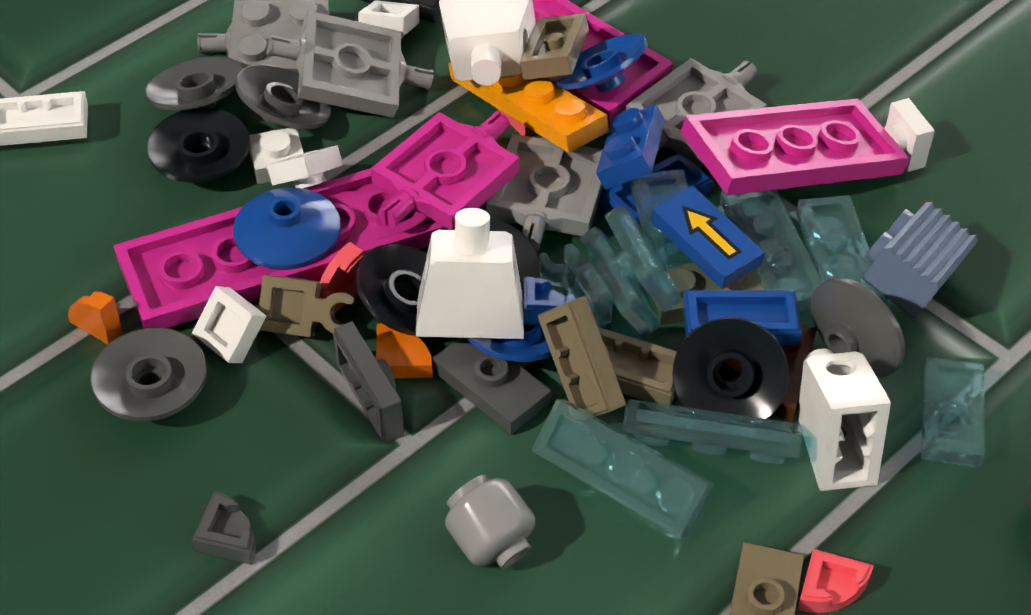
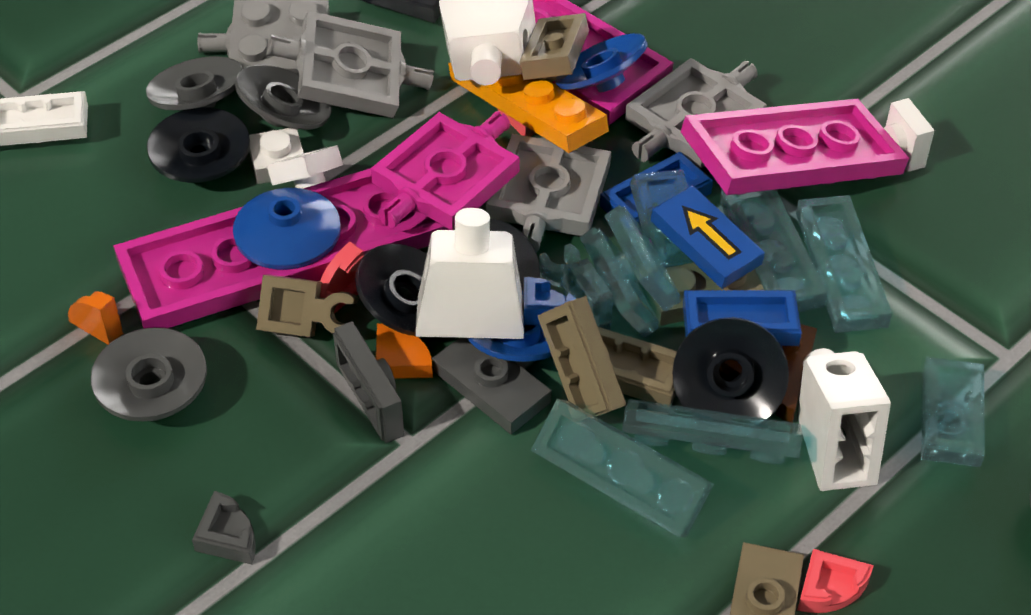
(229, 324): white plate -> none
(391, 15): white plate -> none
(490, 522): light grey head -> none
(630, 146): blue plate -> none
(858, 320): dark grey dish -> none
(917, 257): sand blue brick -> none

